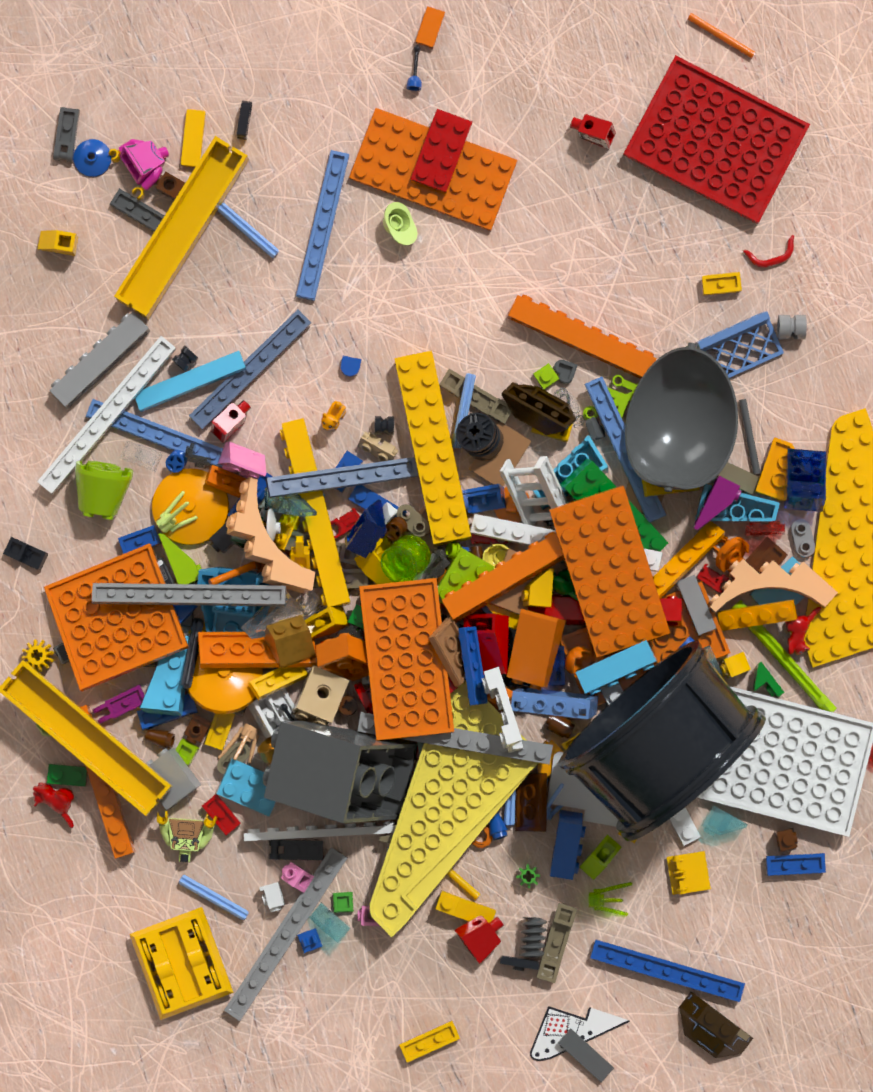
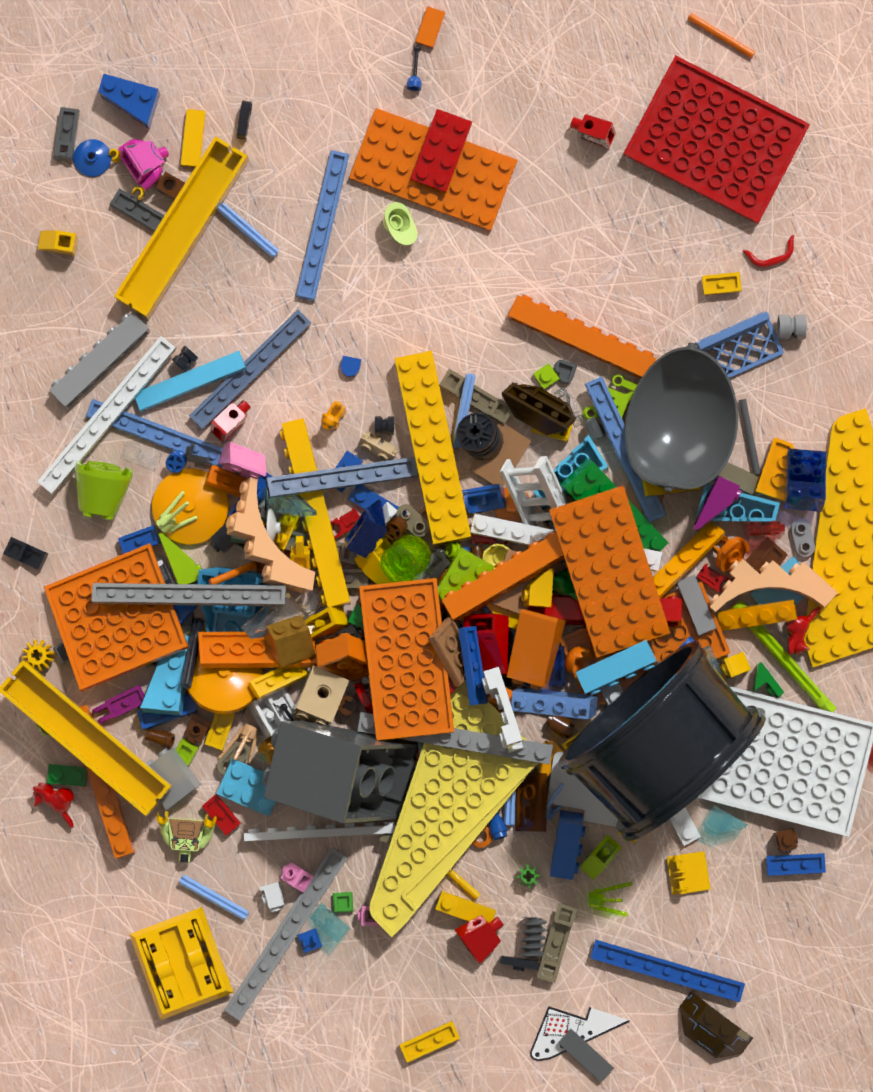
(131, 97): none -> blue wedge
(296, 850): black plate -> none

